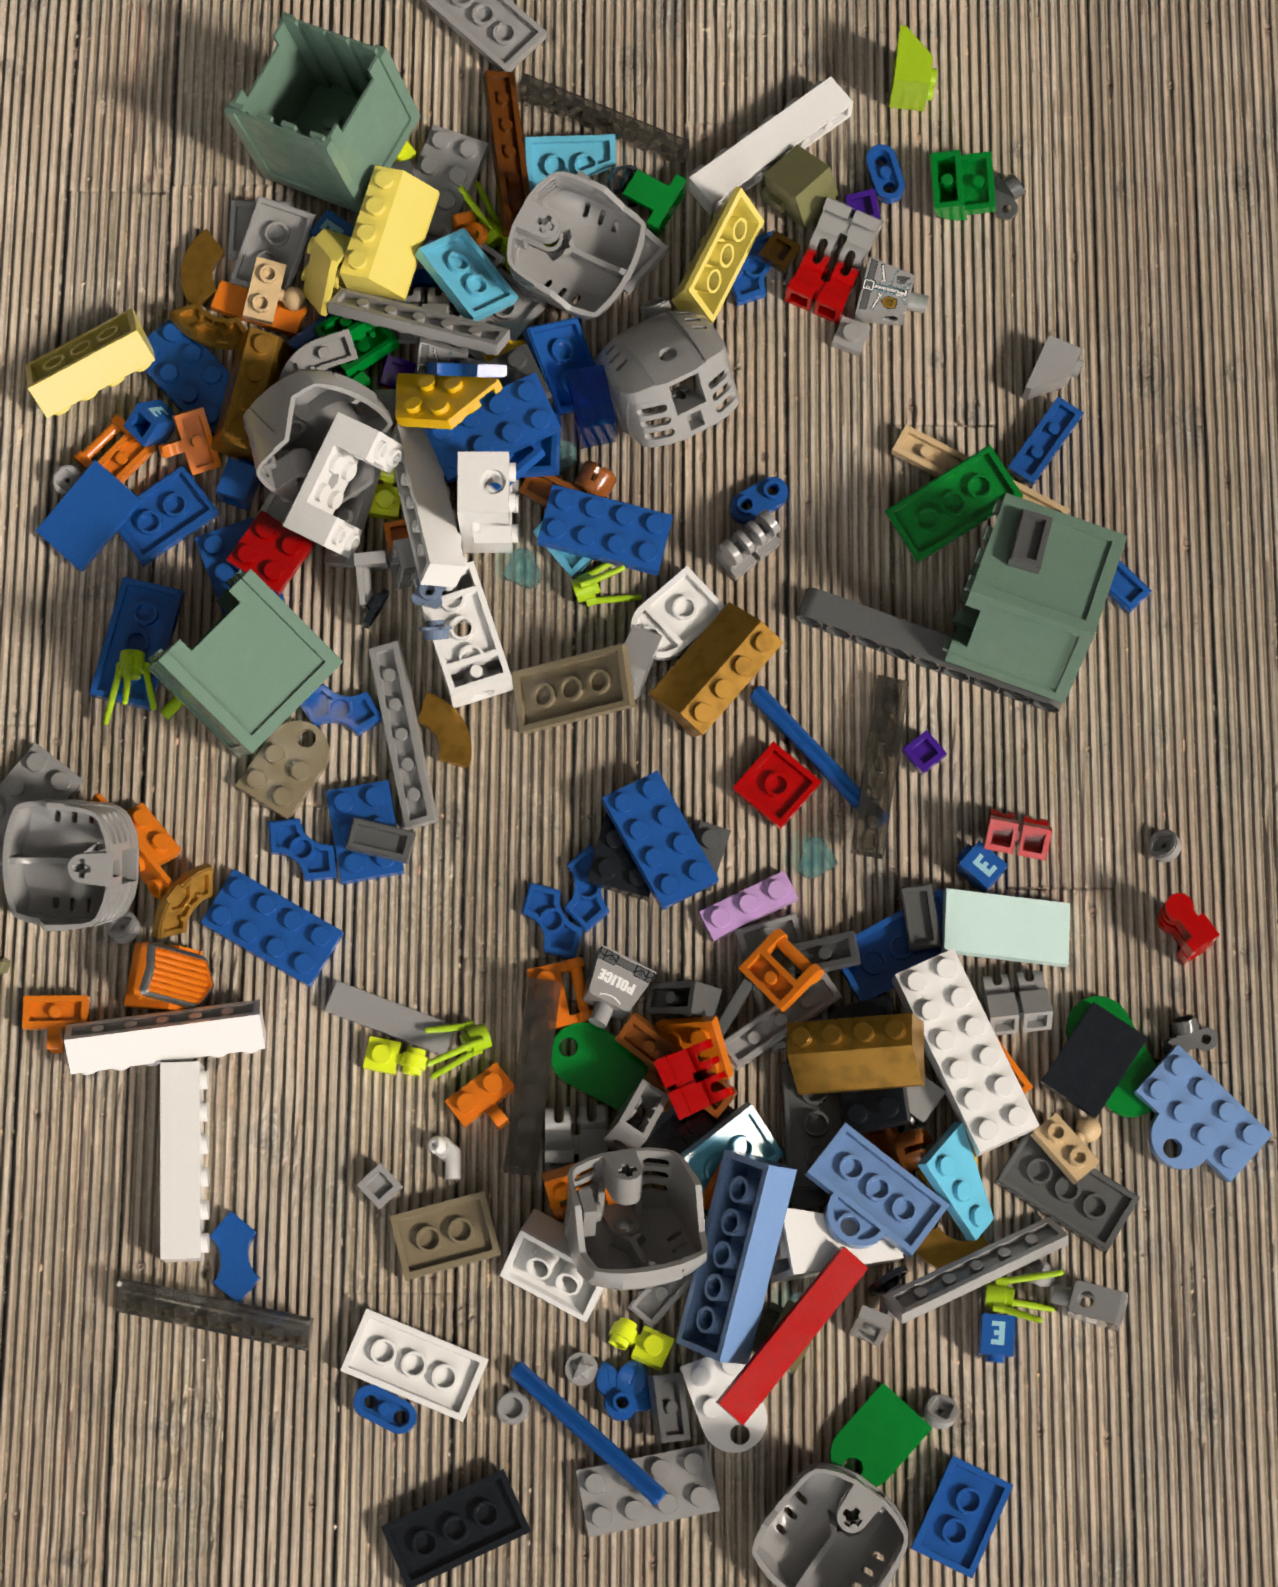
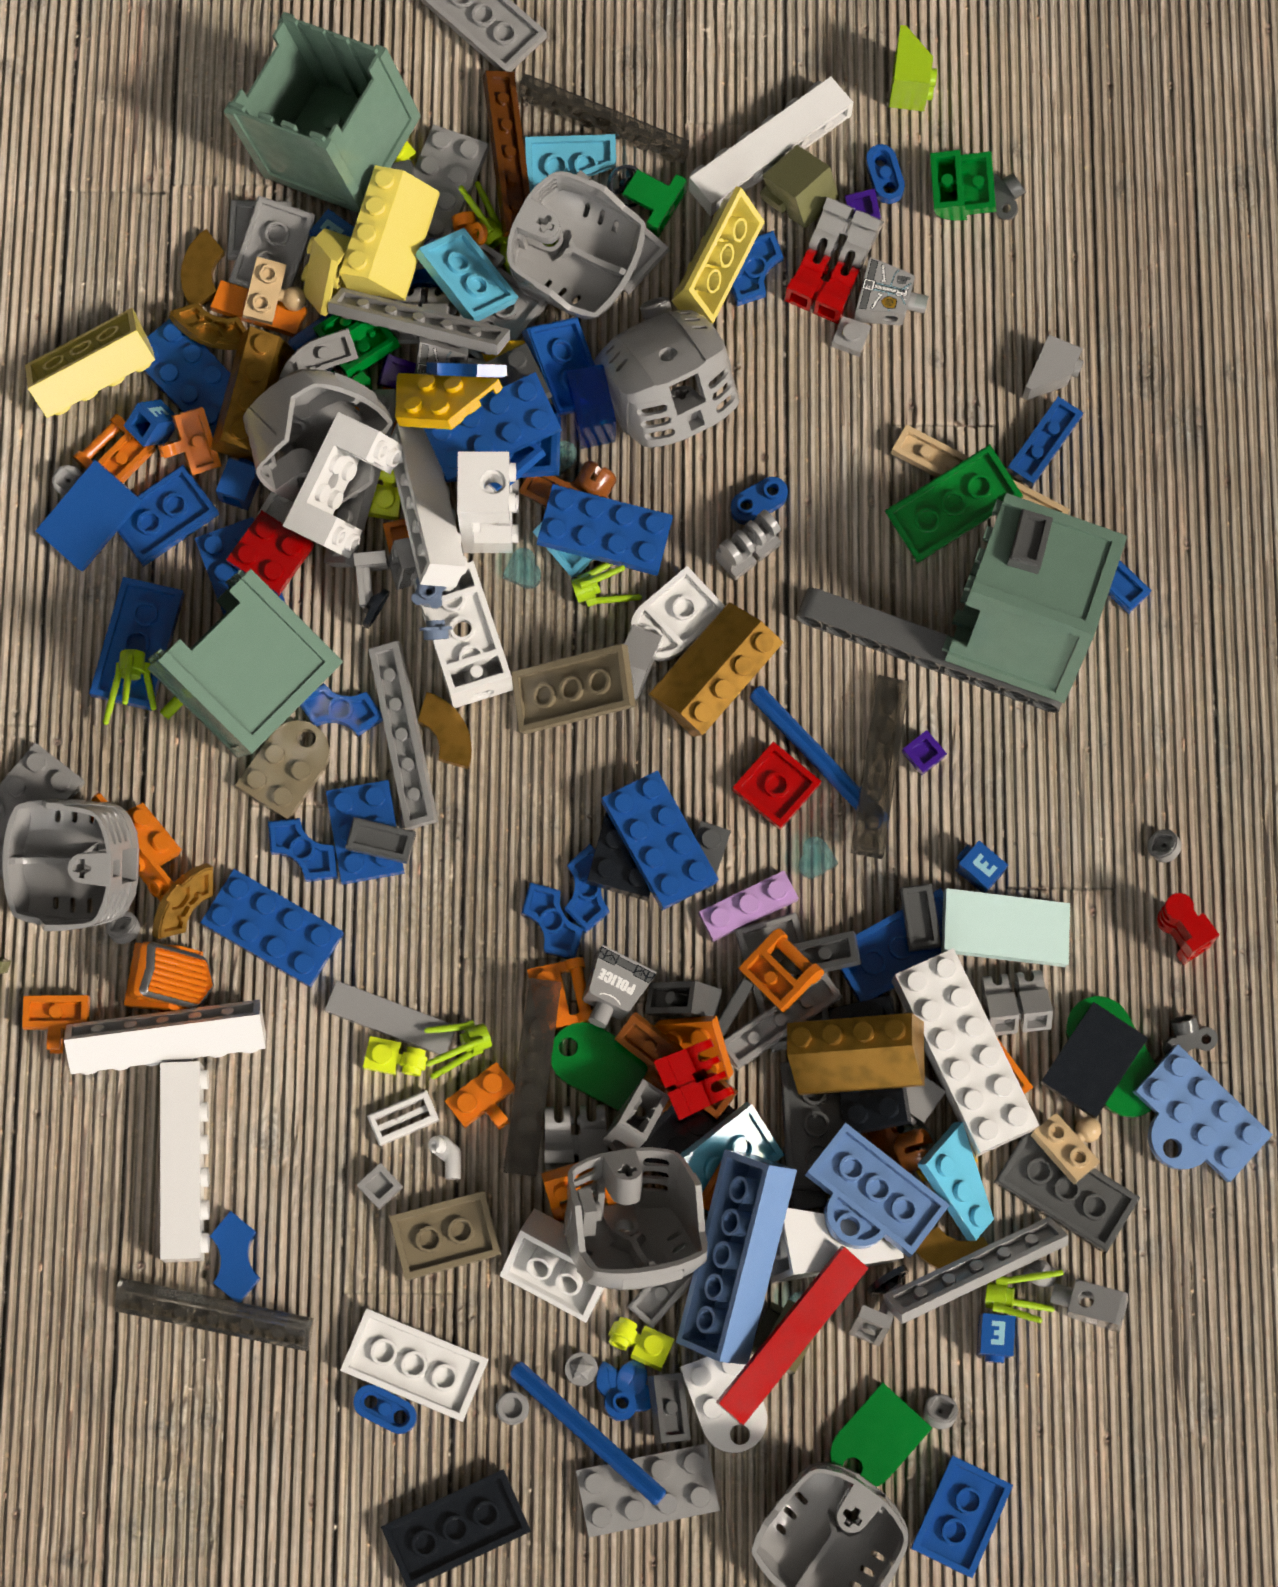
(377, 1129): none -> white tile
(779, 251): dark brown plate -> none
(1032, 835): red legs -> none

